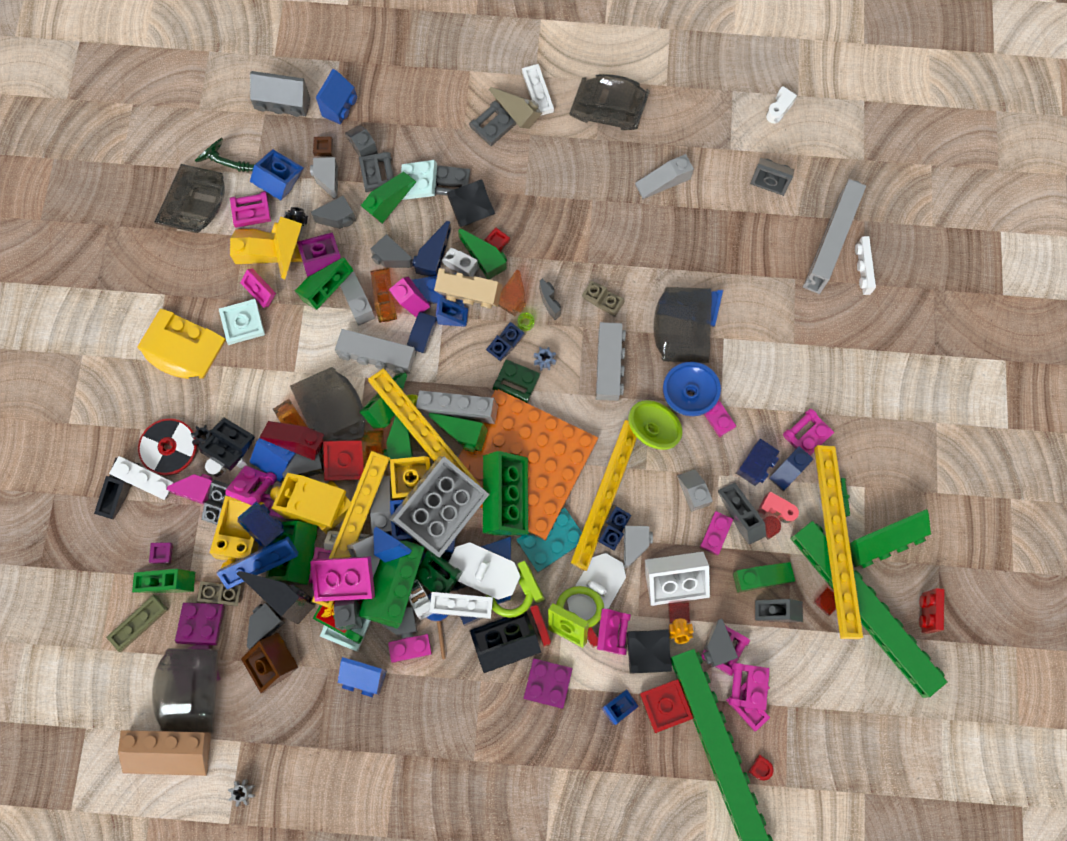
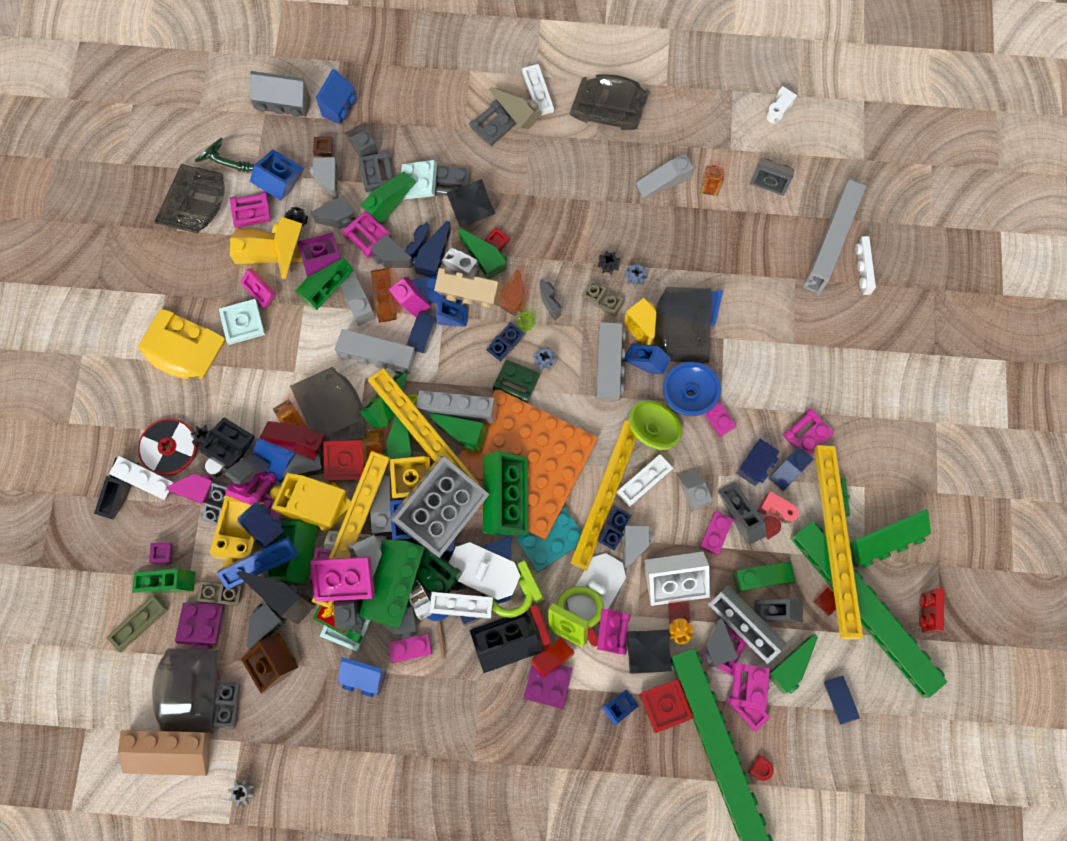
(226, 705): none -> dark grey slope
(246, 469): none -> dark grey slope
(369, 228): none -> dark pink plate
(387, 547): blue slope -> none
(421, 236): none -> dark blue slope
(552, 657): none -> red tile
(608, 257): none -> black gear
(636, 269): none -> sand blue gear
(641, 321): none -> yellow slope
(644, 480): none -> white plate
(648, 358): none -> blue slope
(712, 180): none -> clear orange slope
(747, 624): none -> light grey brick
(792, 668): none -> green slope
(841, 700): none -> dark blue slope

